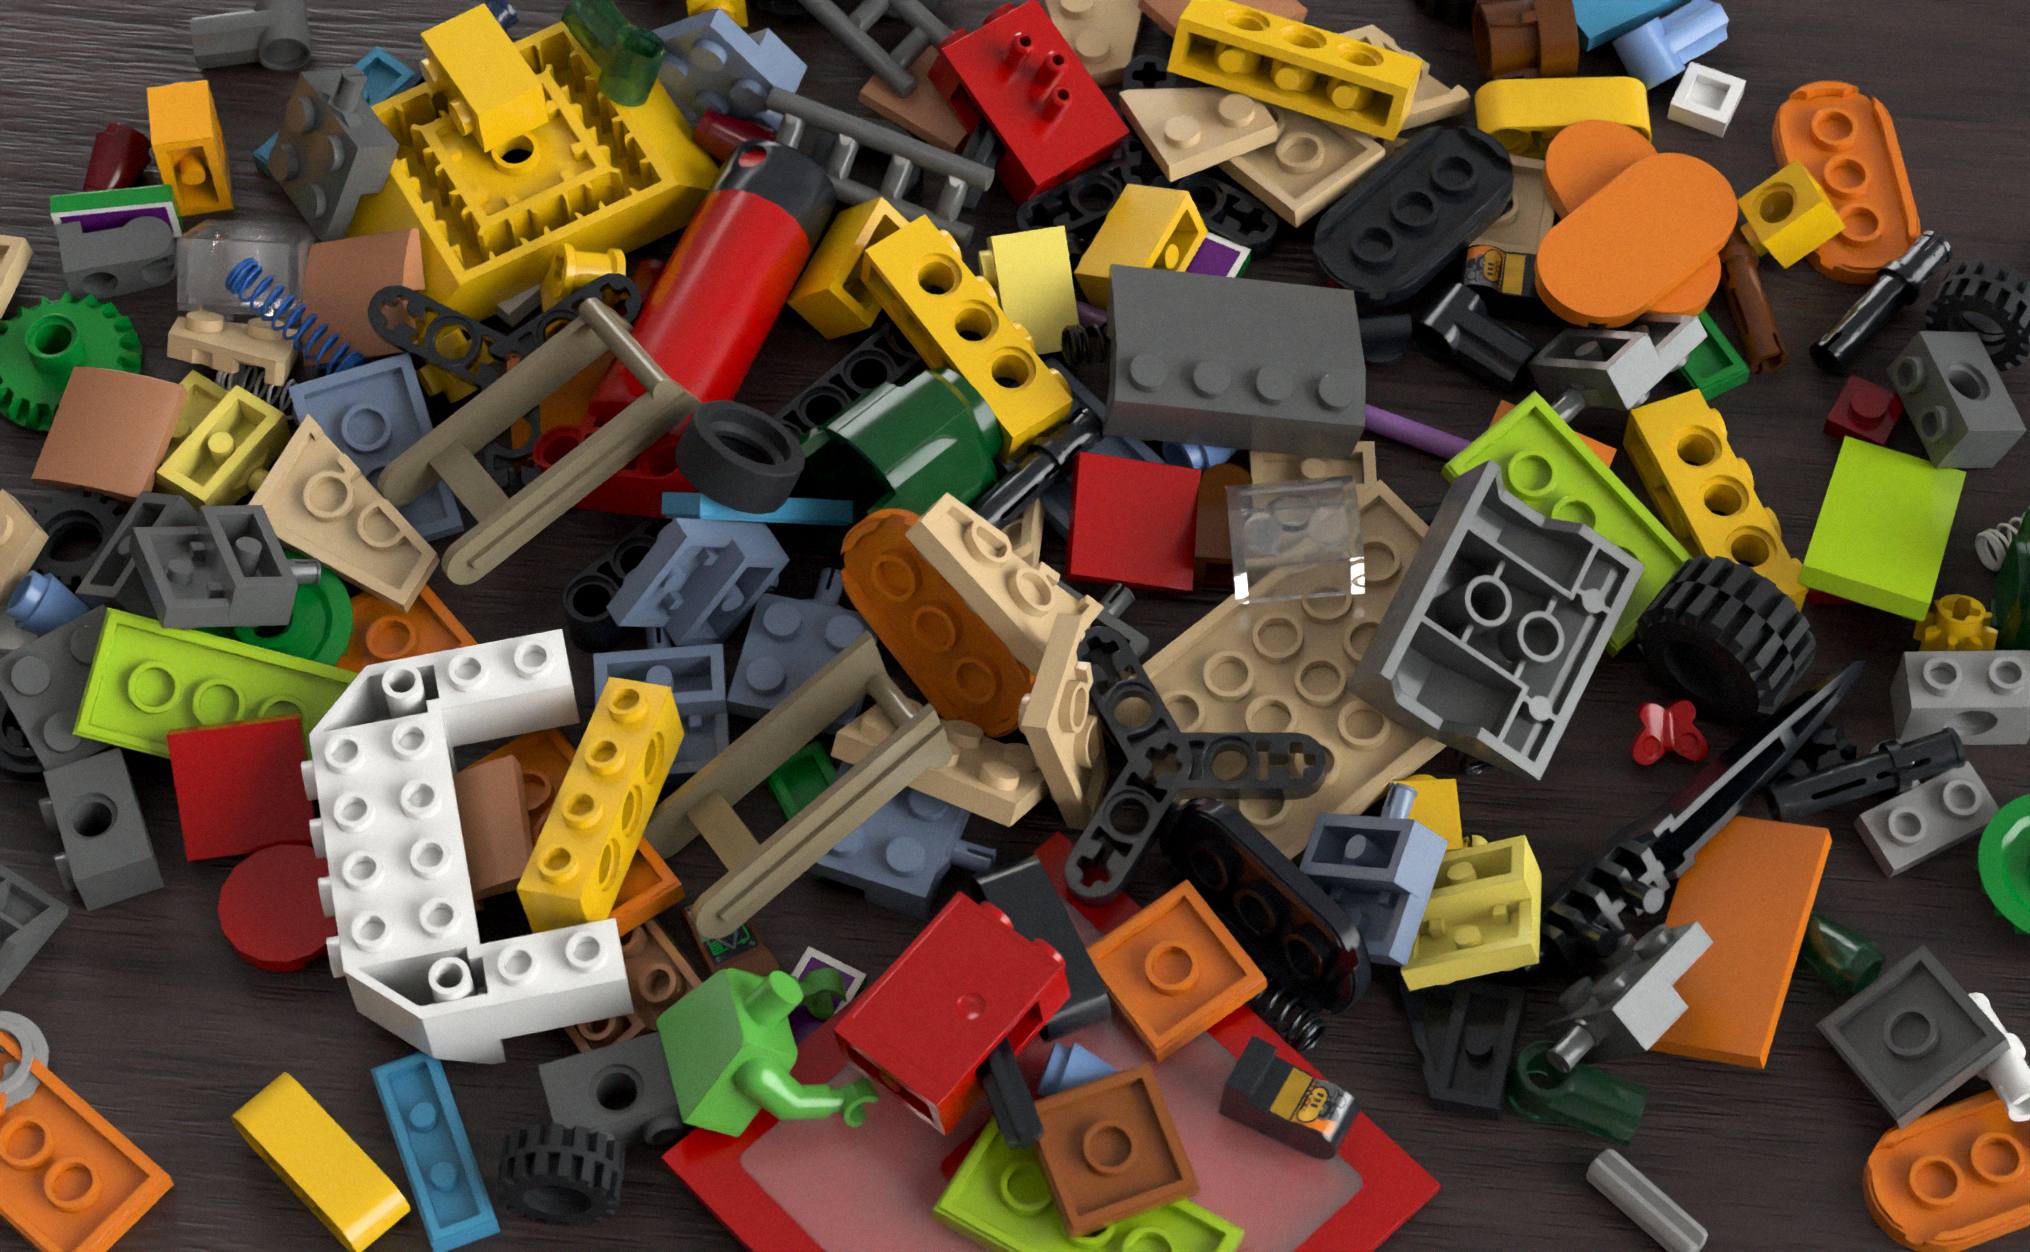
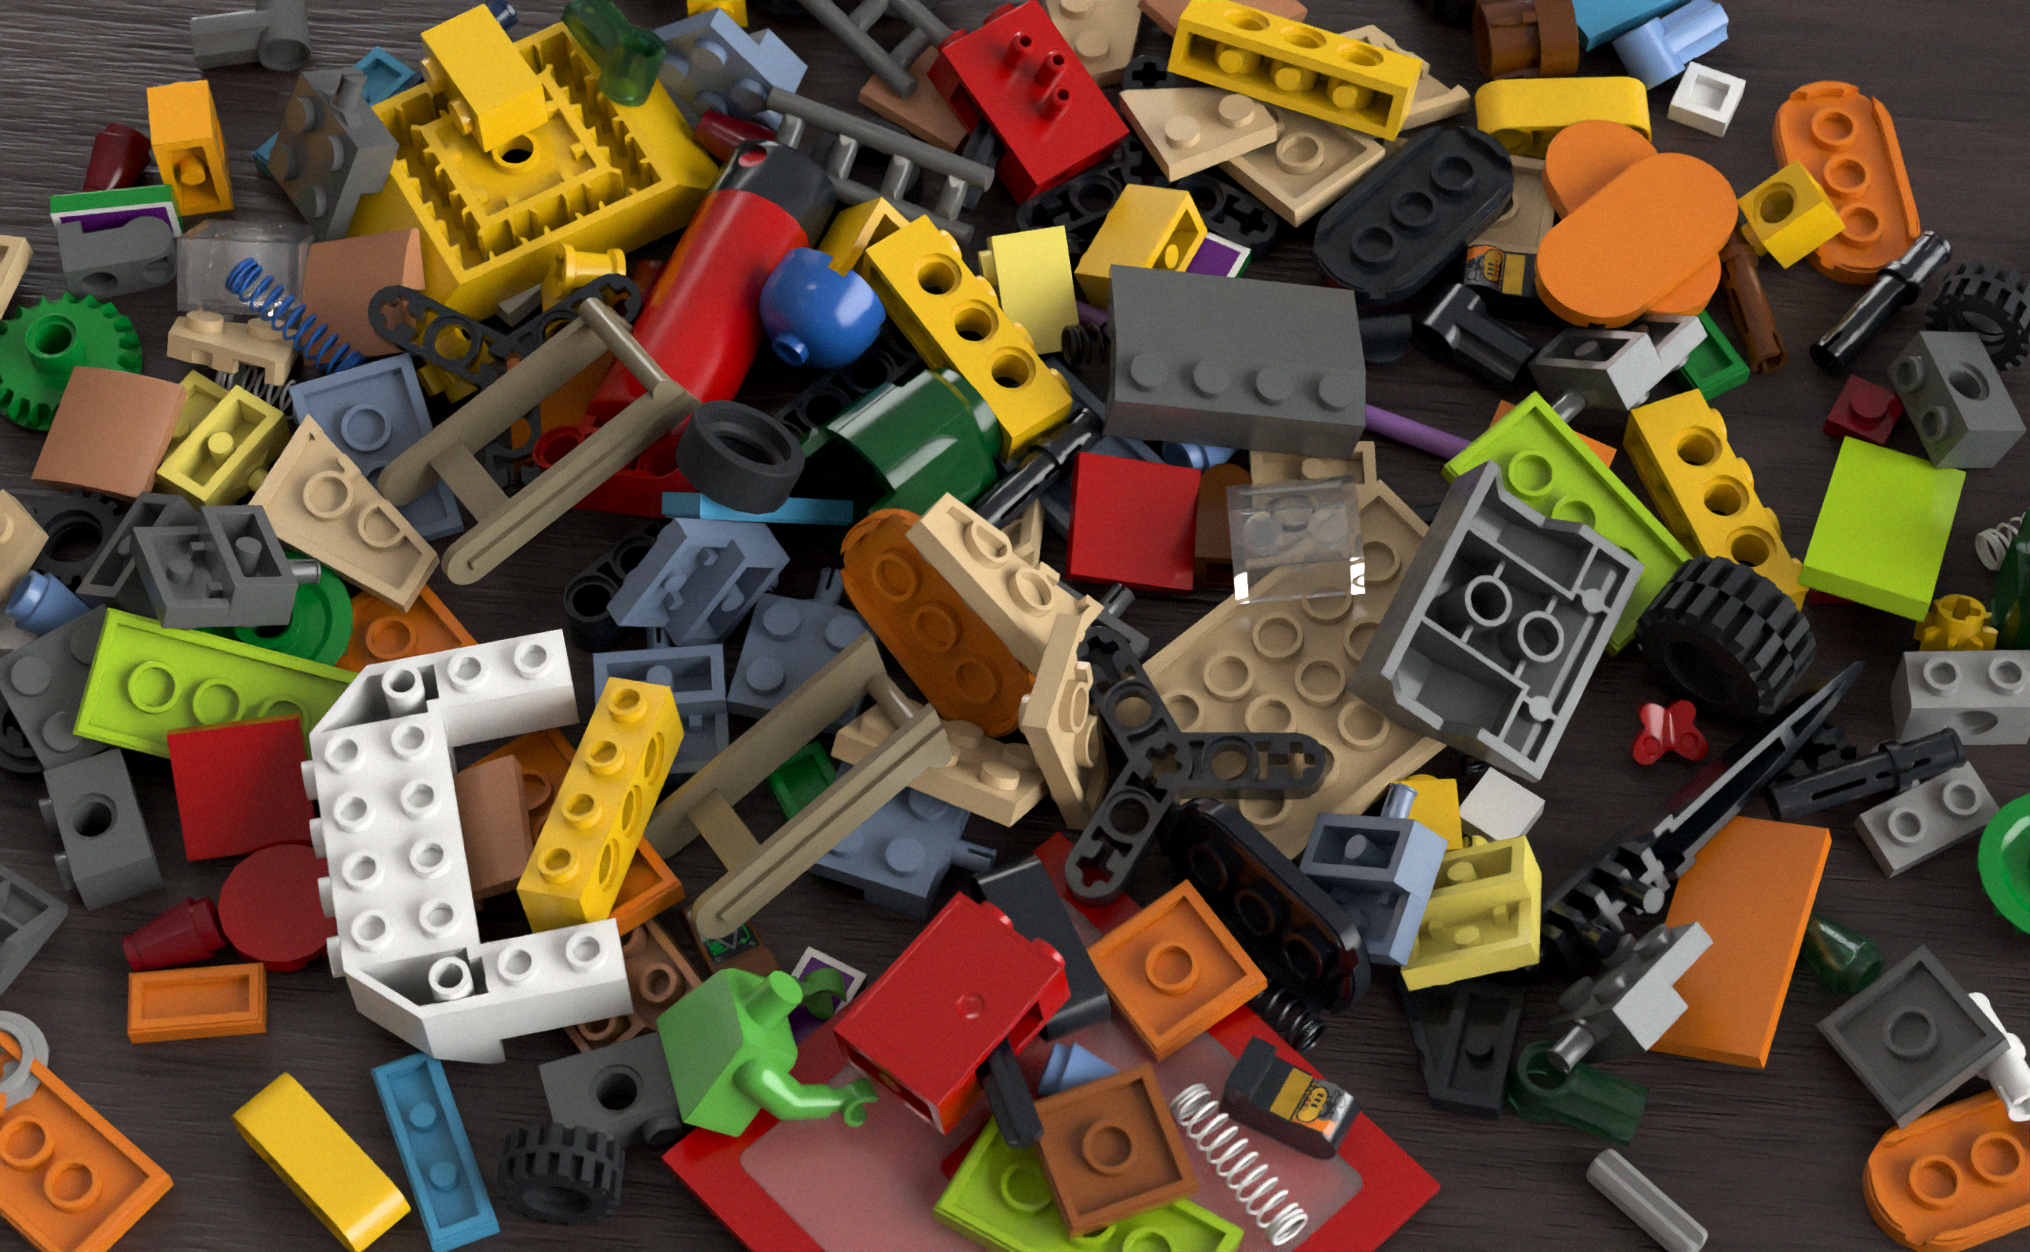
(176, 937): none -> dark red cone
(197, 1003): none -> orange tile
(818, 314): none -> blue cylinder
(1288, 1220): none -> white piece
(1499, 808): none -> white tile

